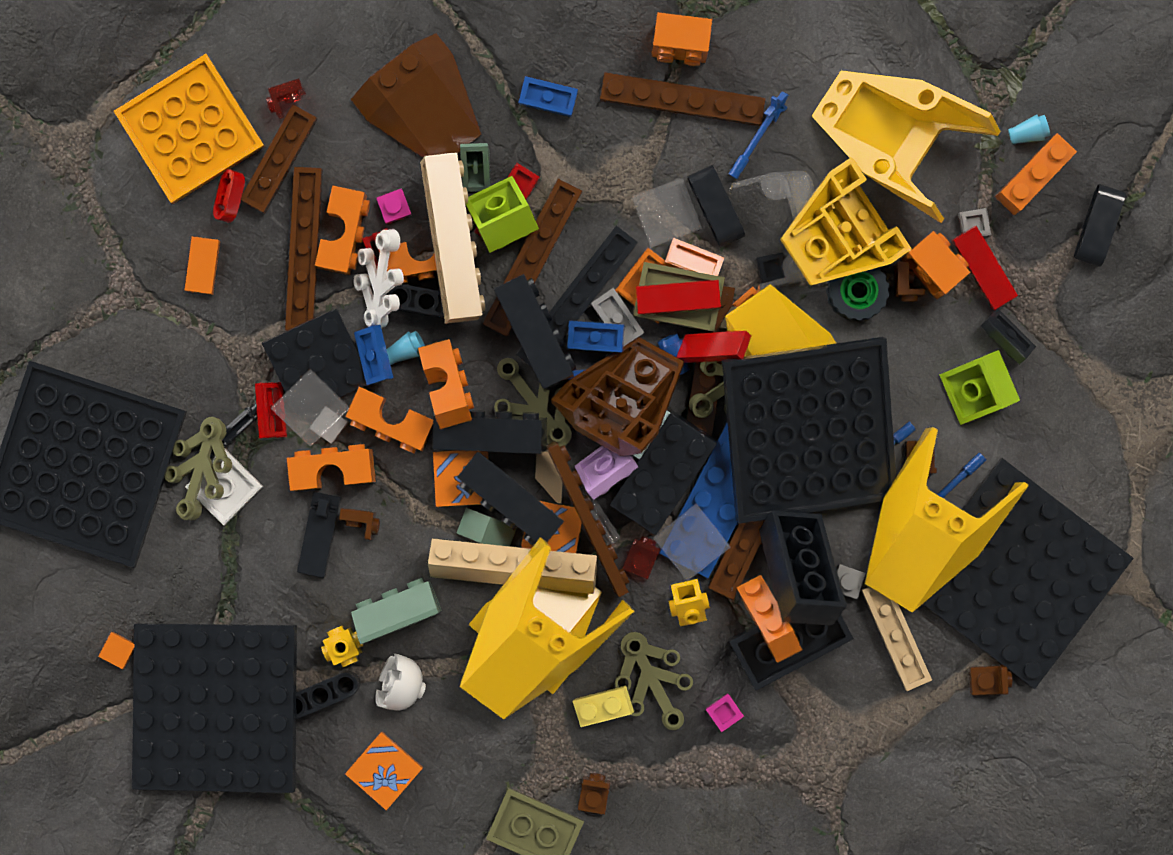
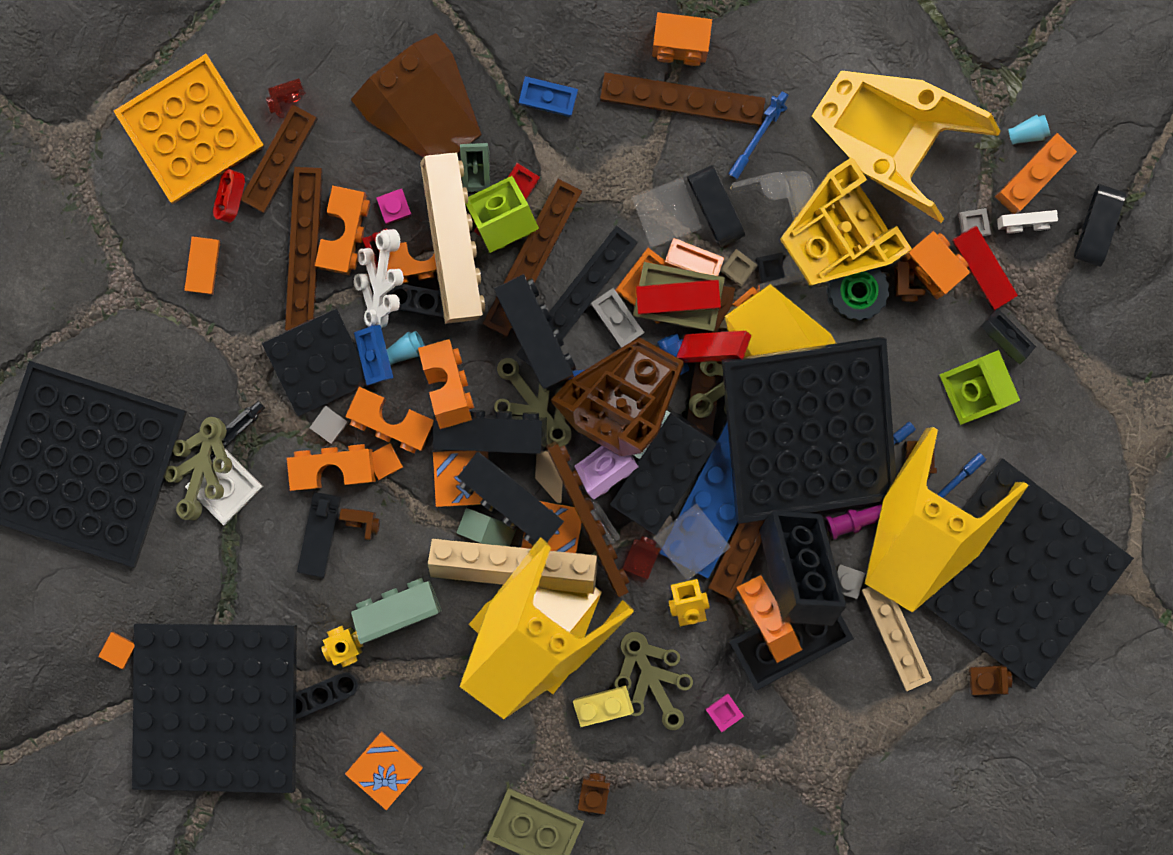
(264, 412): red tile -> none
(310, 407): clear tile -> none
(386, 461): none -> orange tile
(400, 684): white cylinder -> none
(596, 336): blue plate -> none
(738, 268): none -> dark tan tile
(852, 521): none -> magenta pin
(1038, 220): none -> white plate

